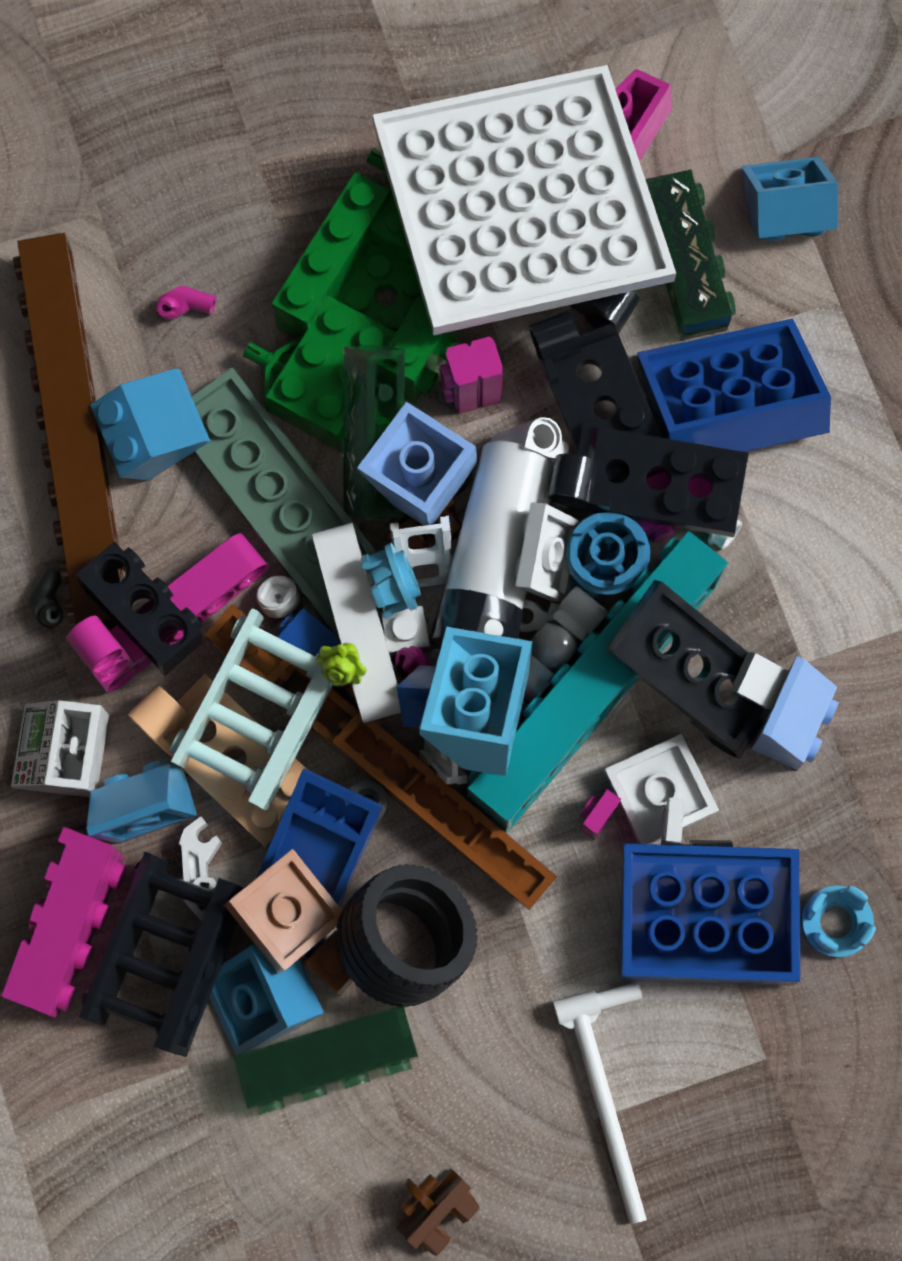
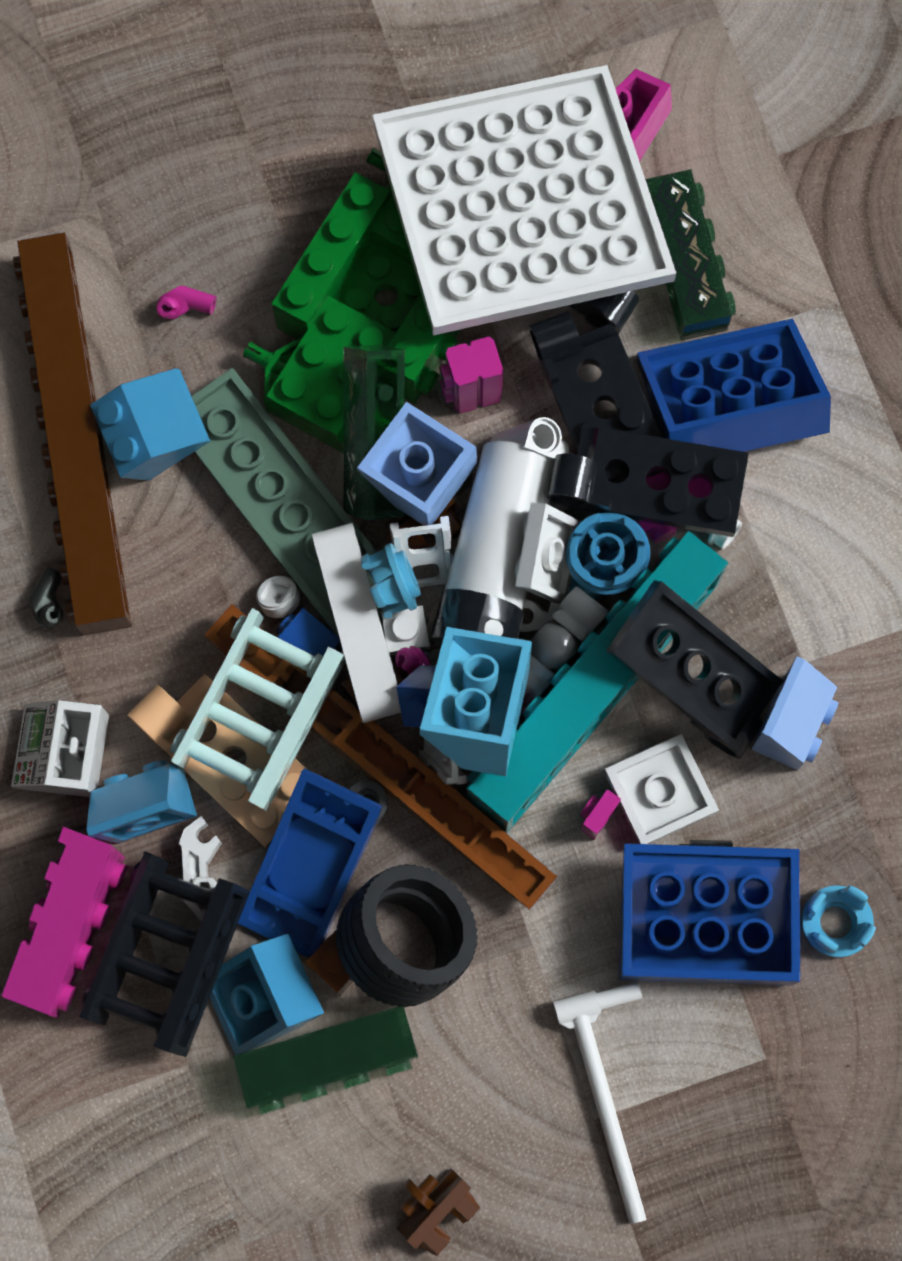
(145, 628): black brick -> none
(201, 589): dark pink beam -> none
(285, 911): nougat plate -> none
(341, 664): lime plant -> none
(672, 821): white tile -> none
(759, 680): white tile -> none
(790, 198): dark azure slope -> none

